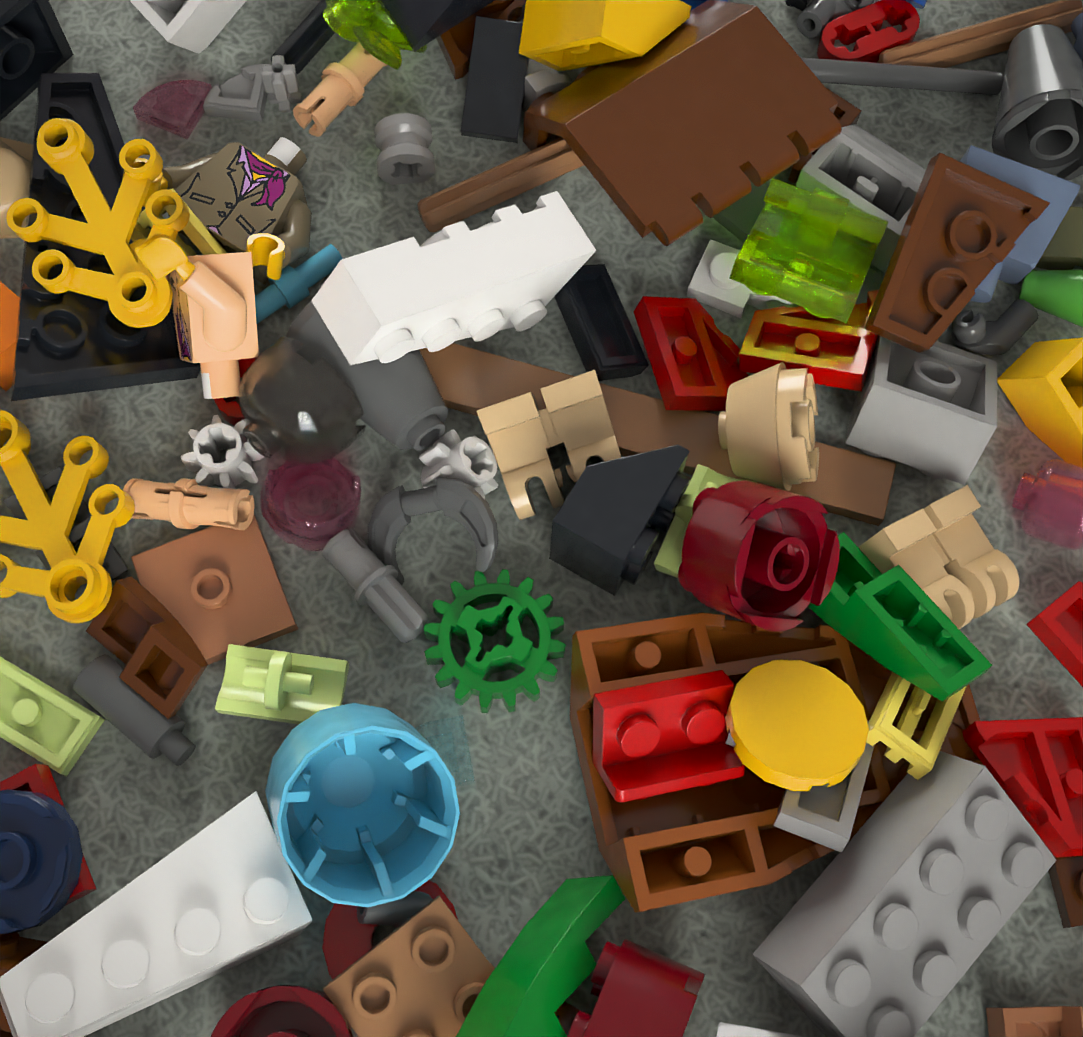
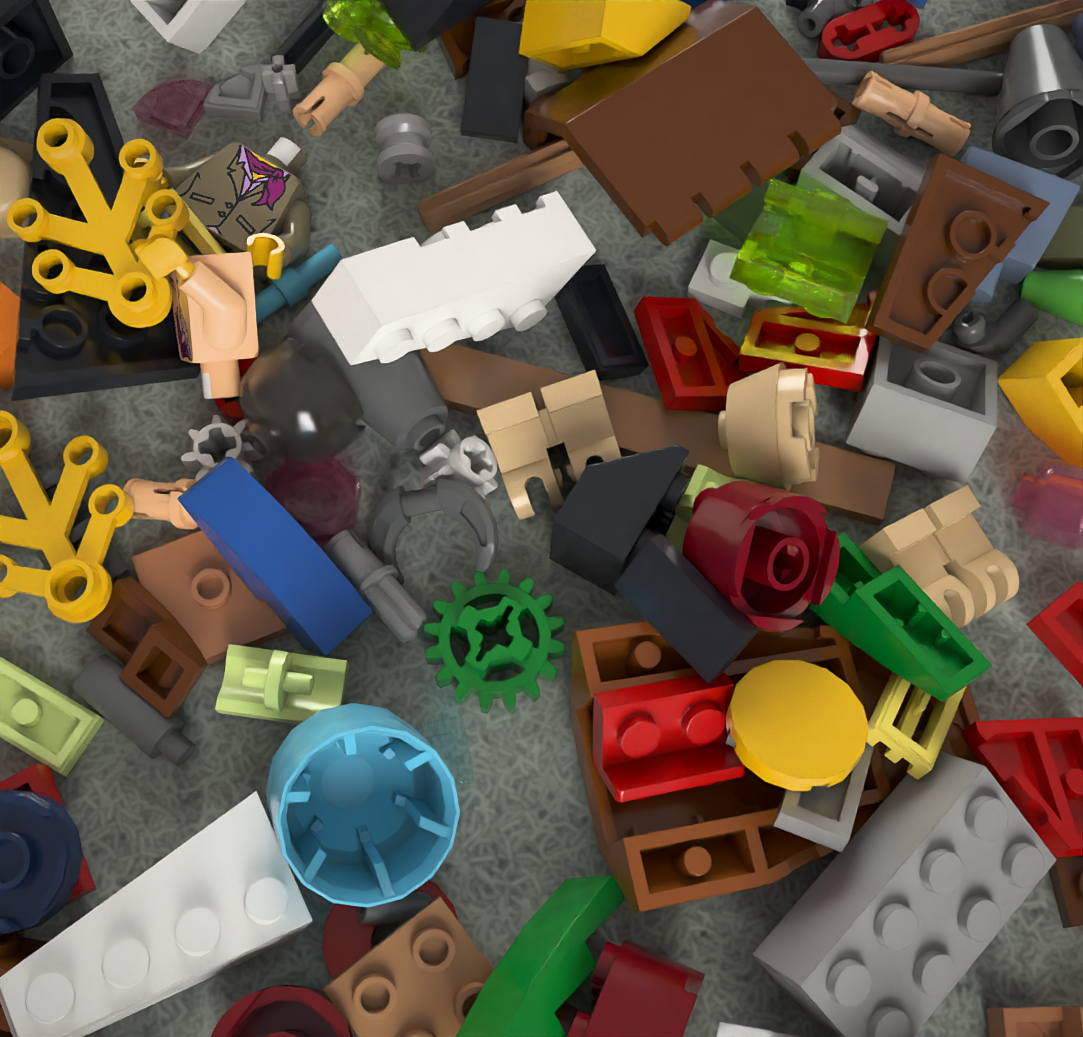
(275, 557): none -> blue slope
(685, 608): none -> black tile
(911, 114): none -> light nougat pin

